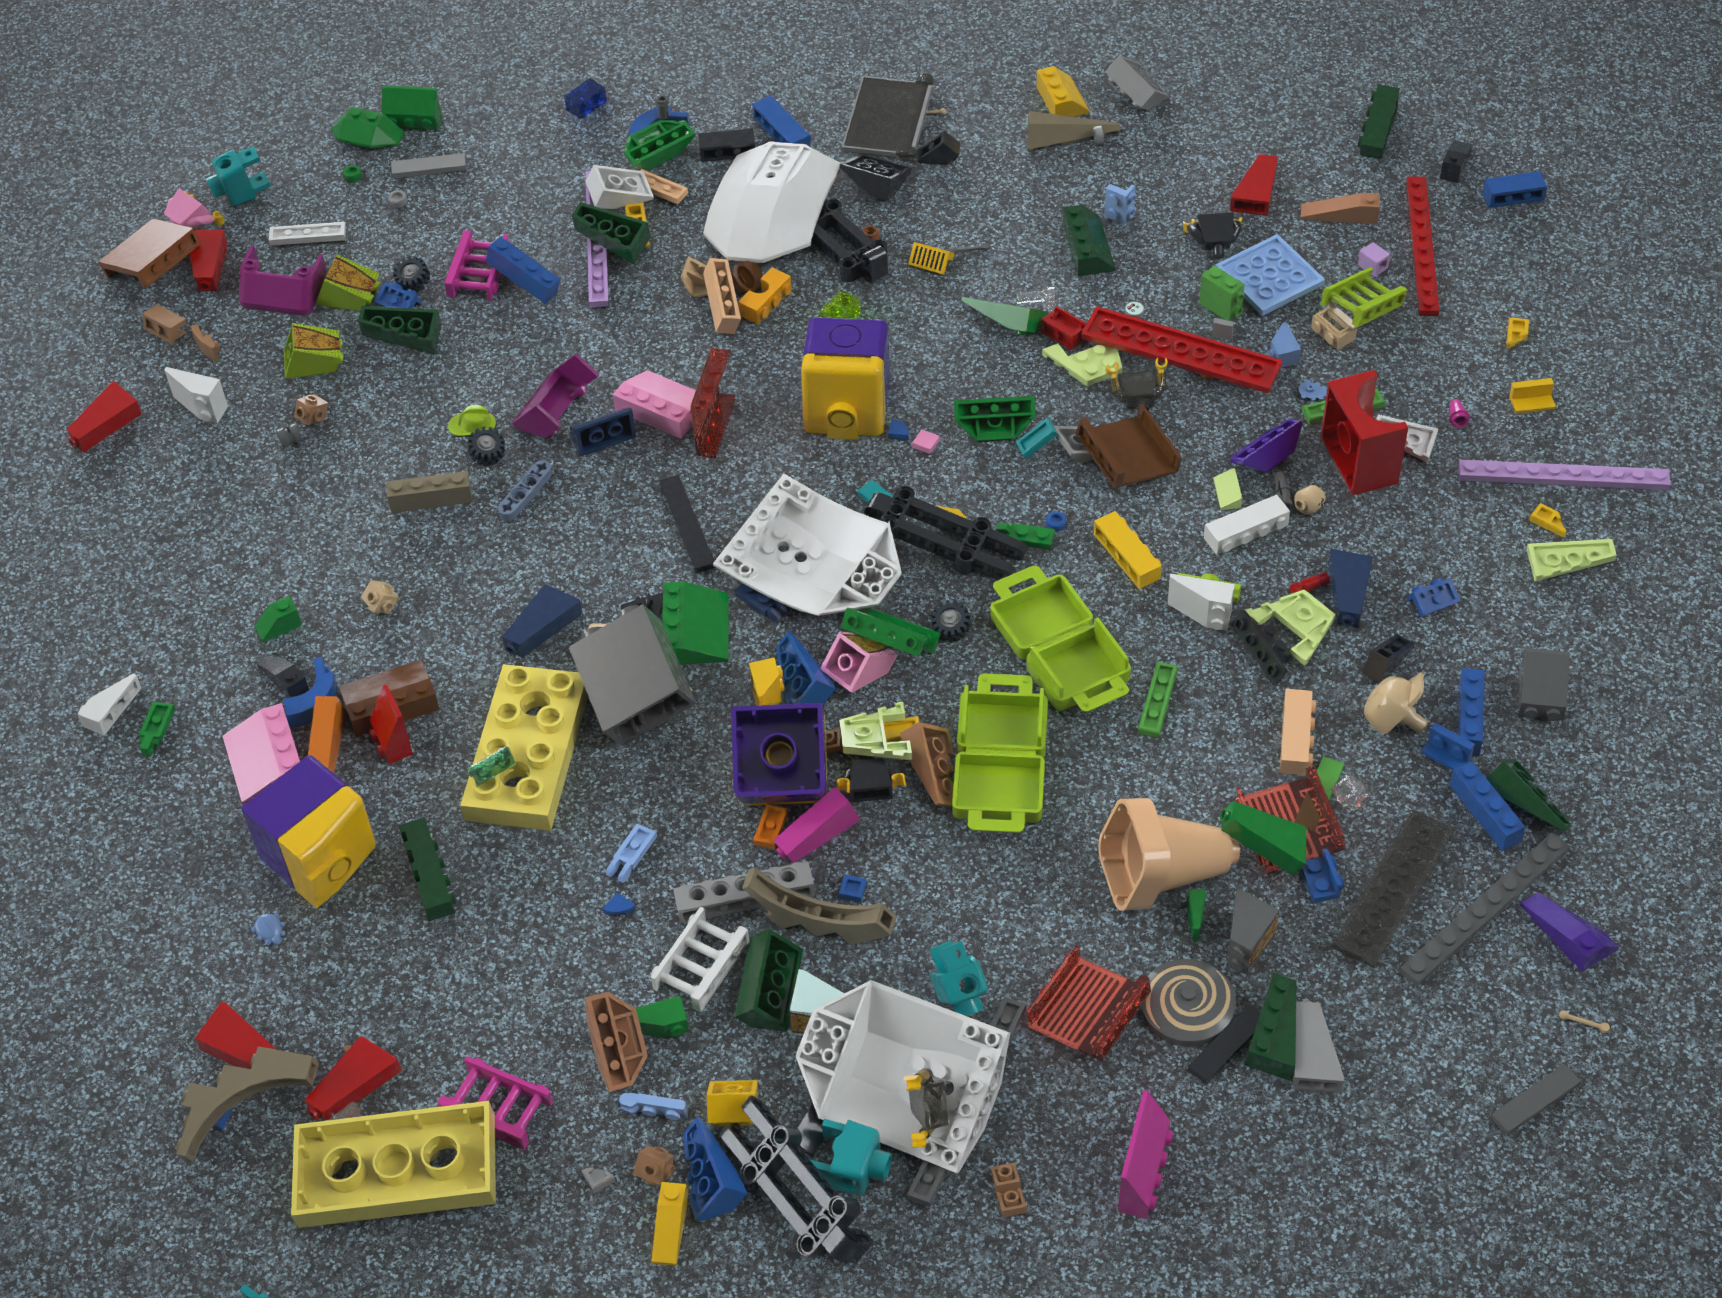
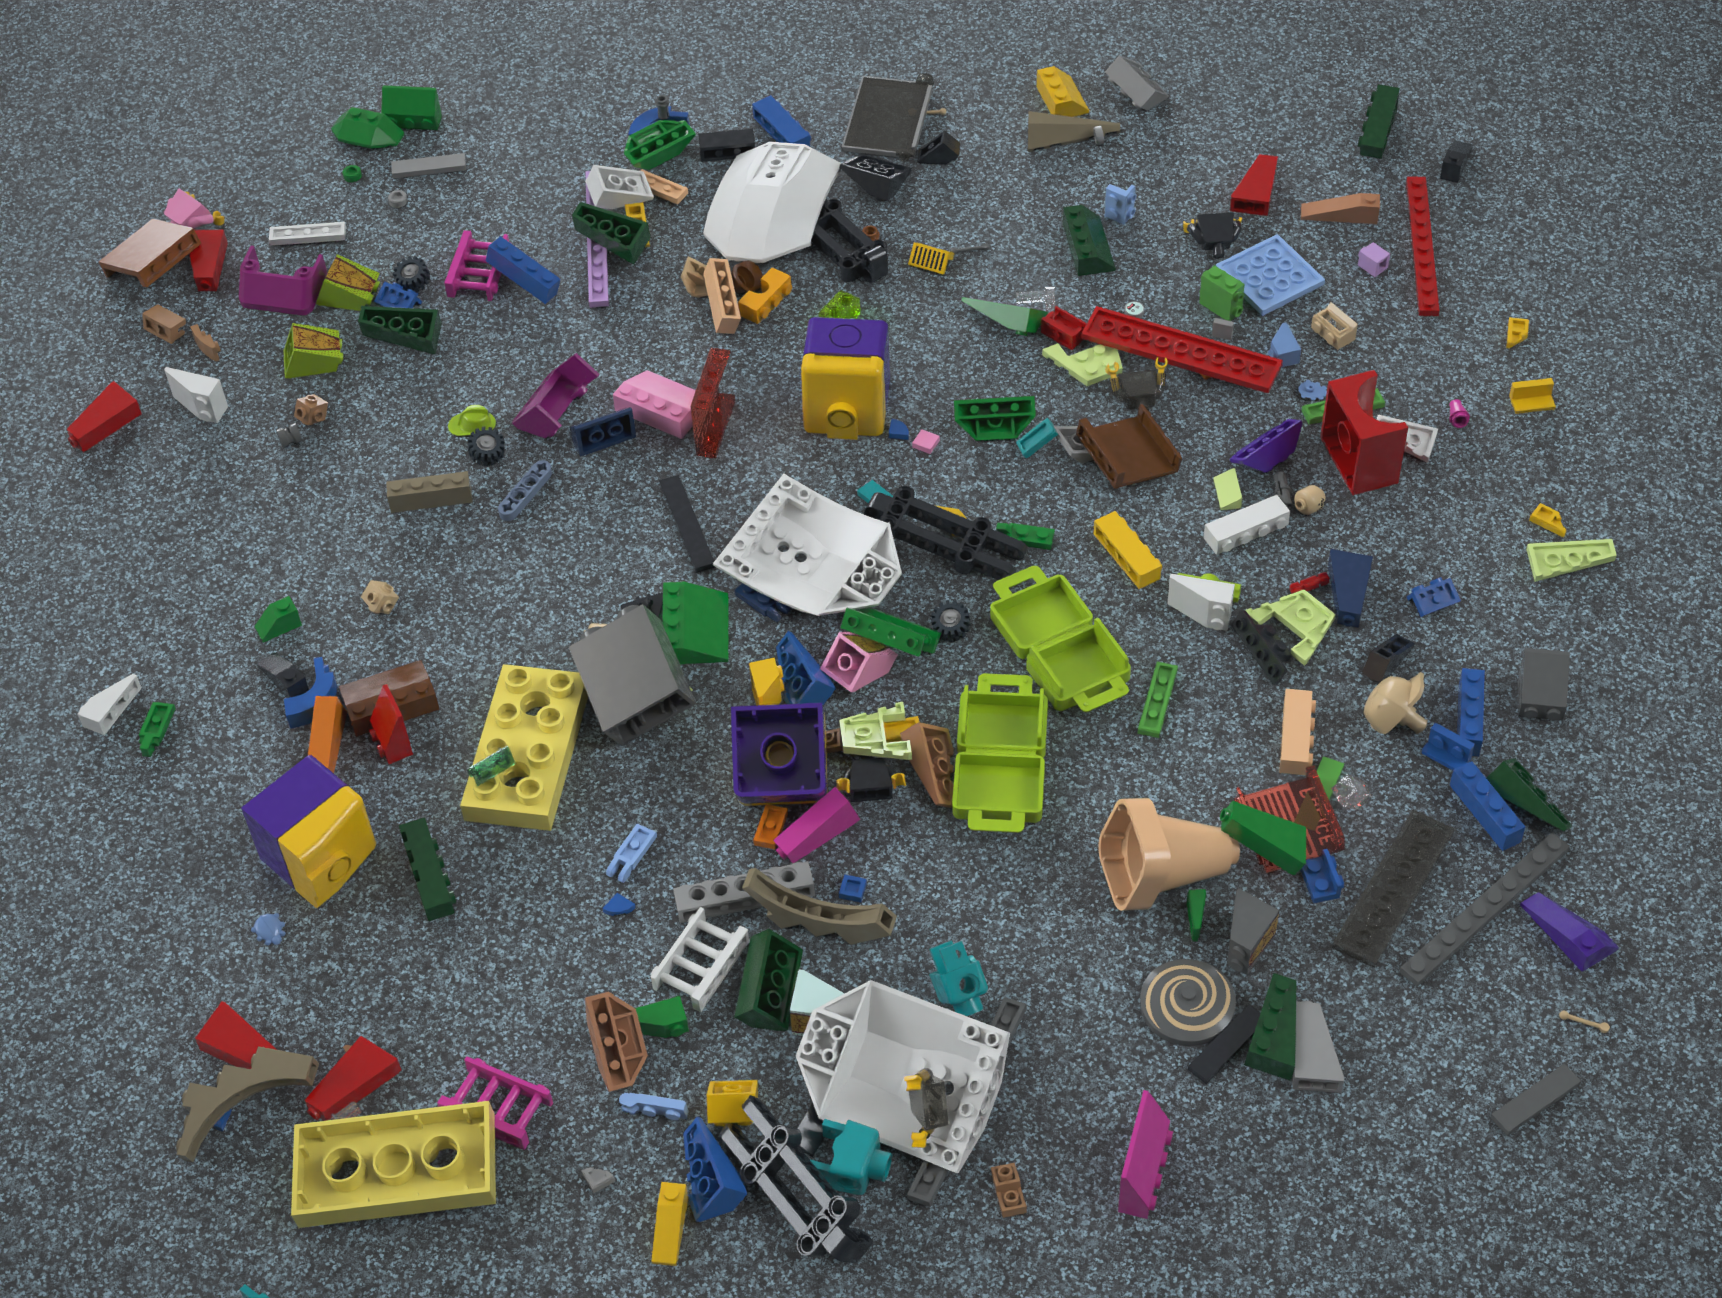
(232, 178): teal piece -> none
(260, 750): bright pink slope -> none
(540, 620): dark blue slope -> none
(585, 98): clear blue brick -> none
(654, 1165): medium nougat brick -> none
(1056, 520): blue tile -> none
(1087, 1005): clear red panel -> none
(1369, 309): lime fence -> none
(1514, 189): blue brick -> none
(1564, 474): lavender plate -> none

